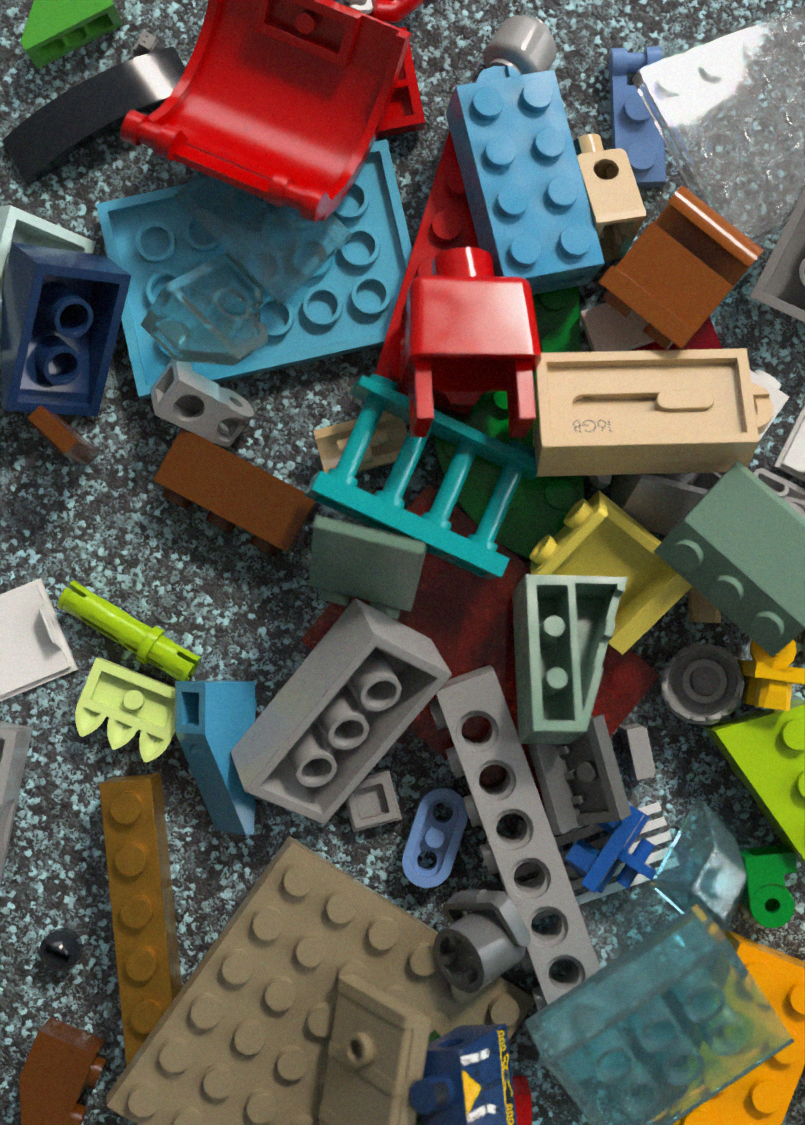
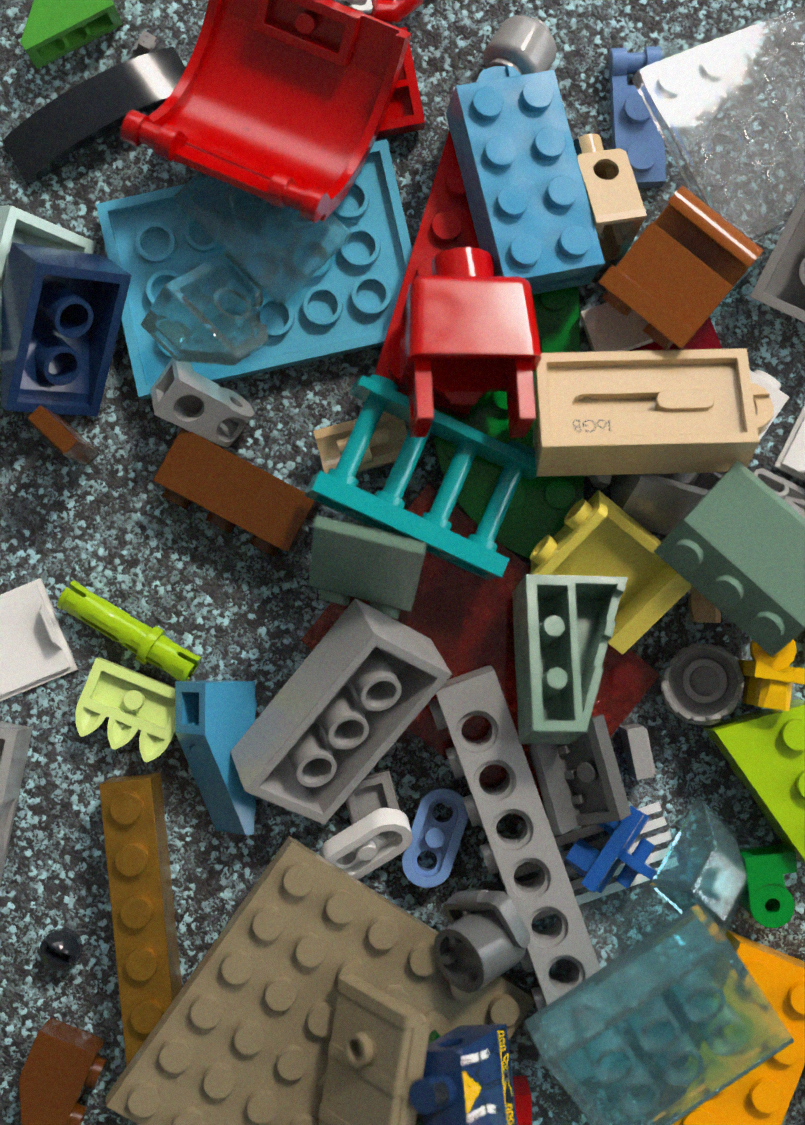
(369, 842): none -> white plate

